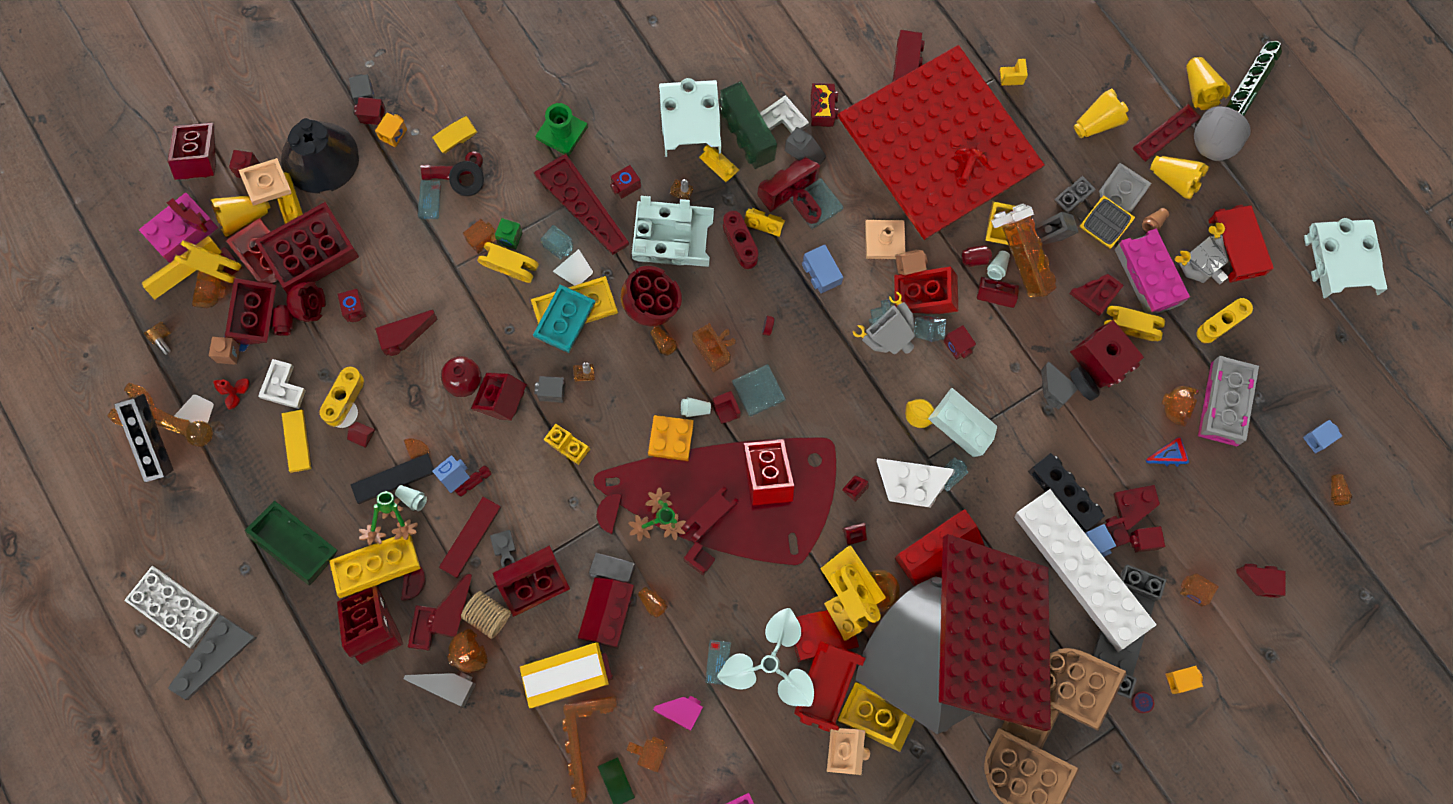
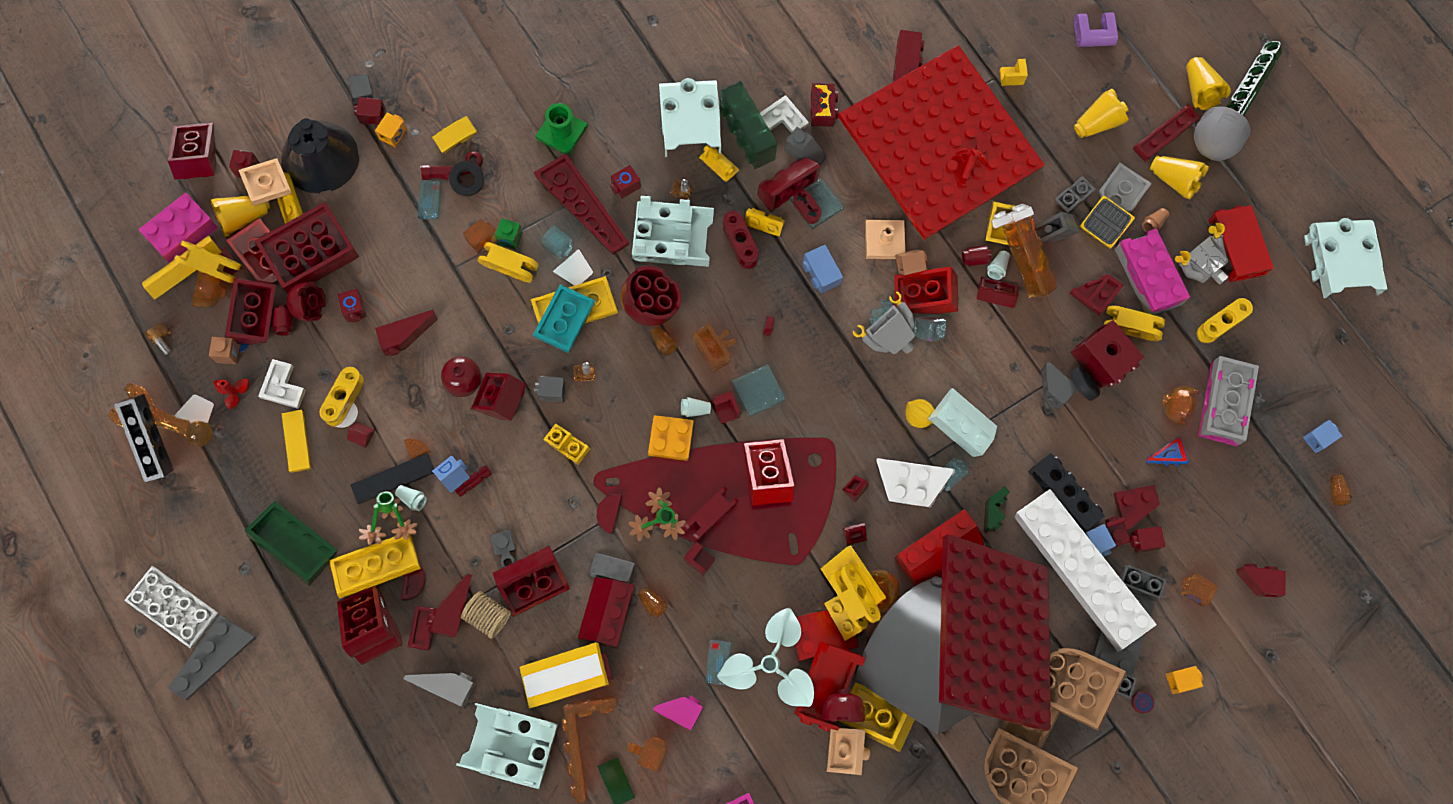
(188, 216): dark red slope -> none
(466, 653): clear orange cylinder -> none
(470, 537): dark red tile -> none
(501, 743): none -> light aqua piece
(844, 707): none -> dark red cylinder
(960, 343): dark red brick -> none
(993, 515): none -> dark green slope
(1098, 37): none -> medium lavender connector

